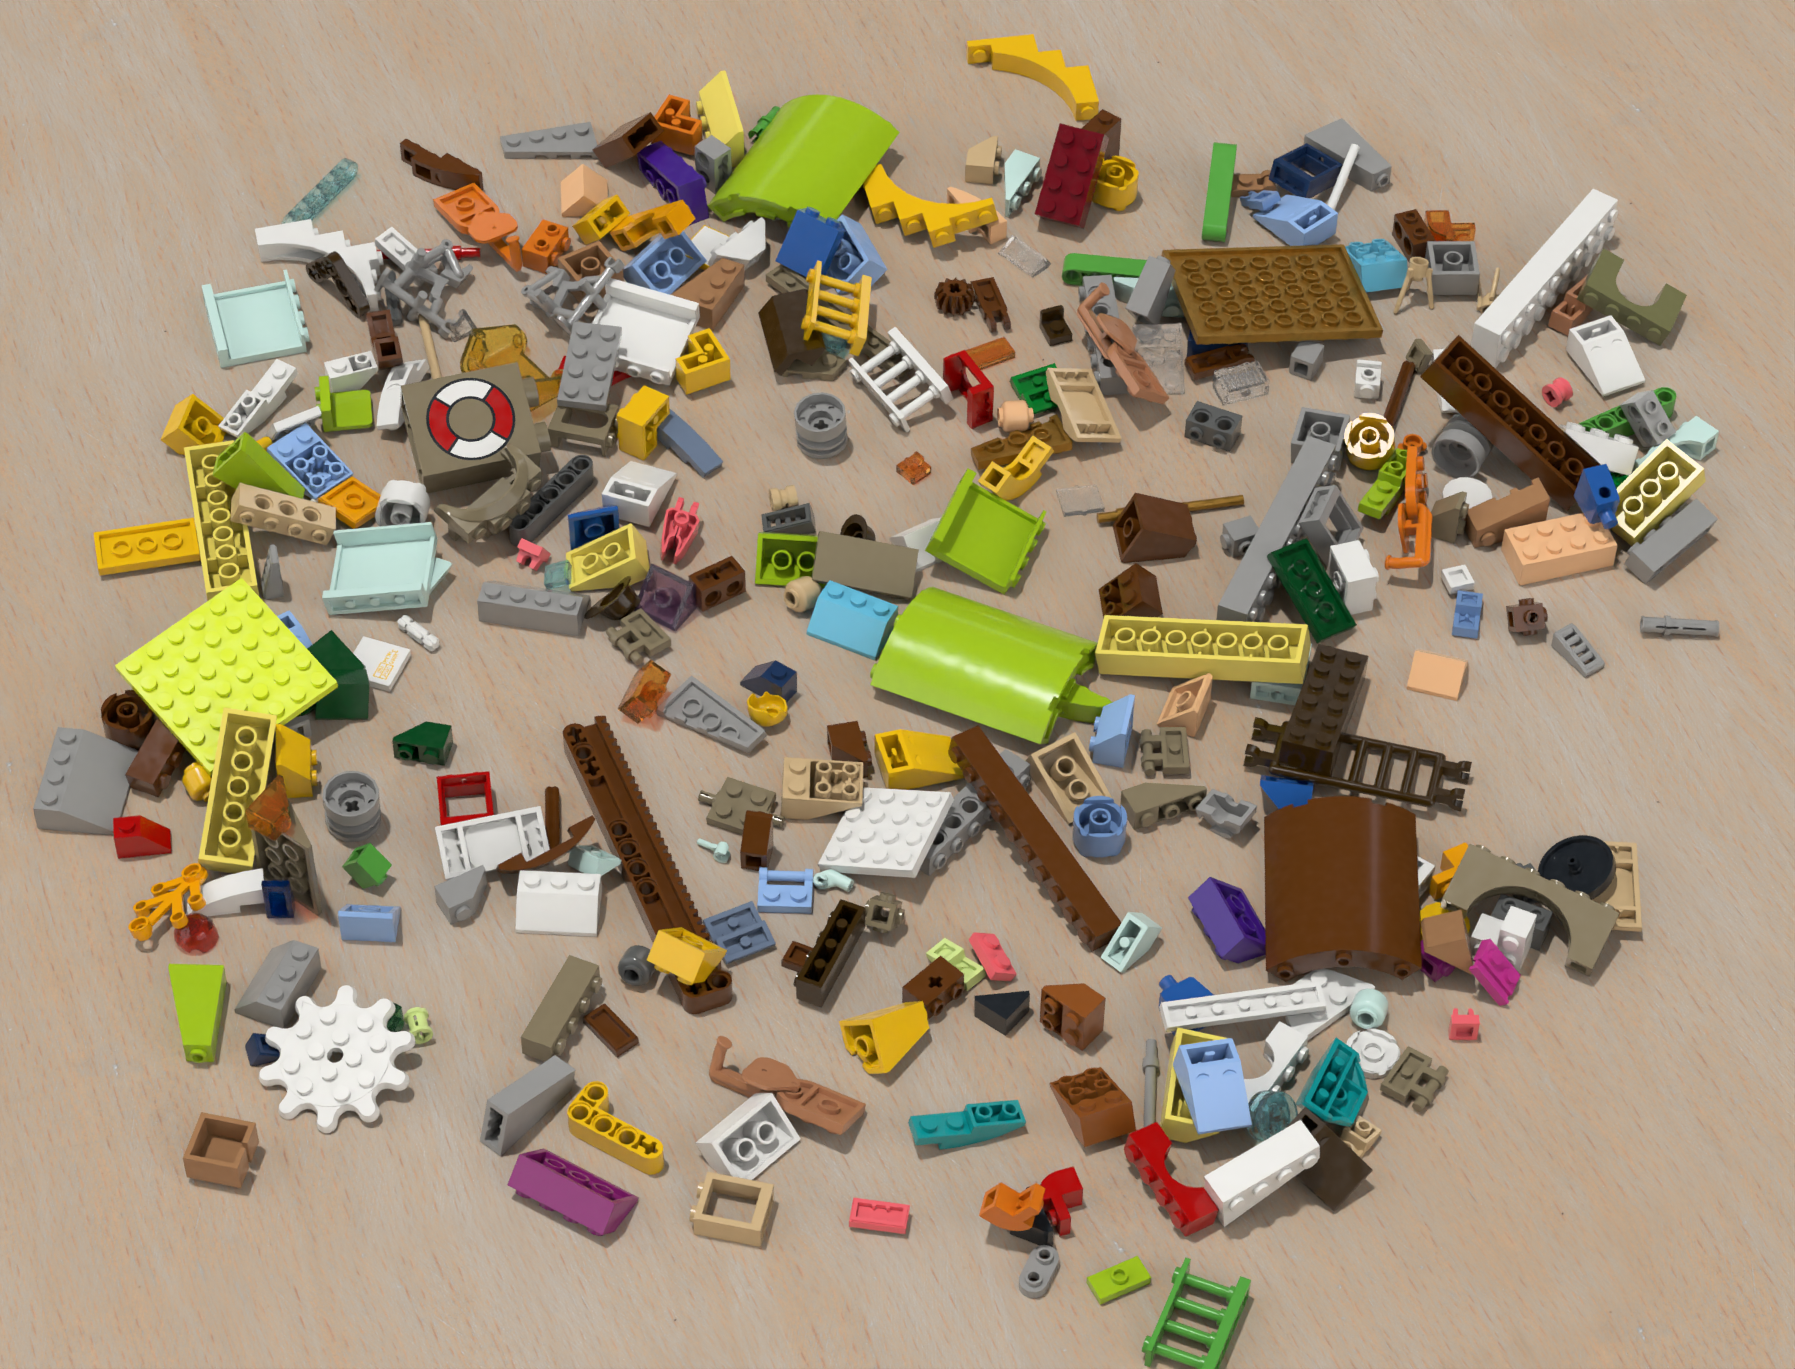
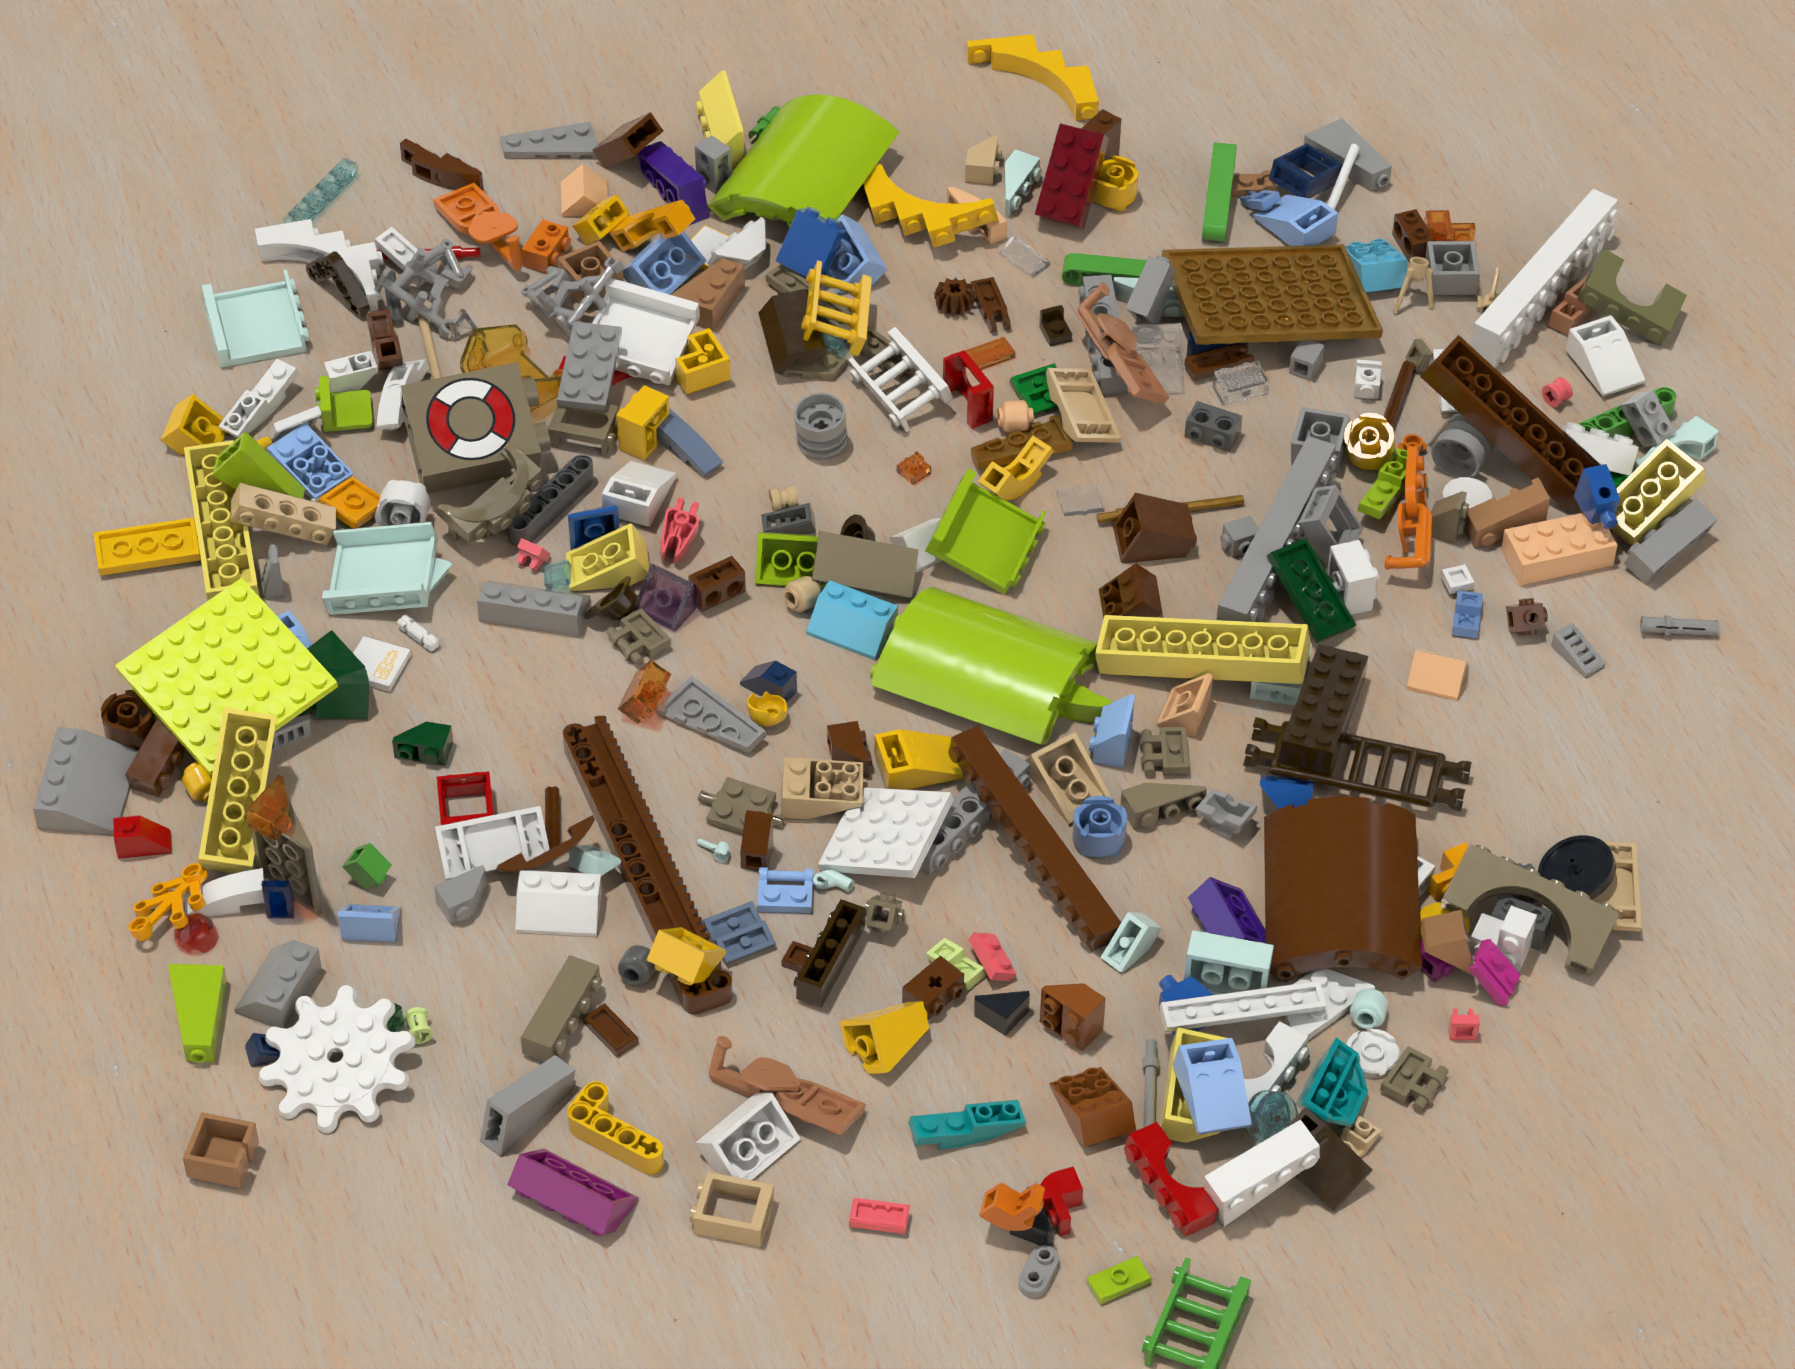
(295, 762): yellow slope -> none
(352, 806): light grey wheel -> none
(680, 130): orange brick -> none
(1228, 963): none -> light aqua slope

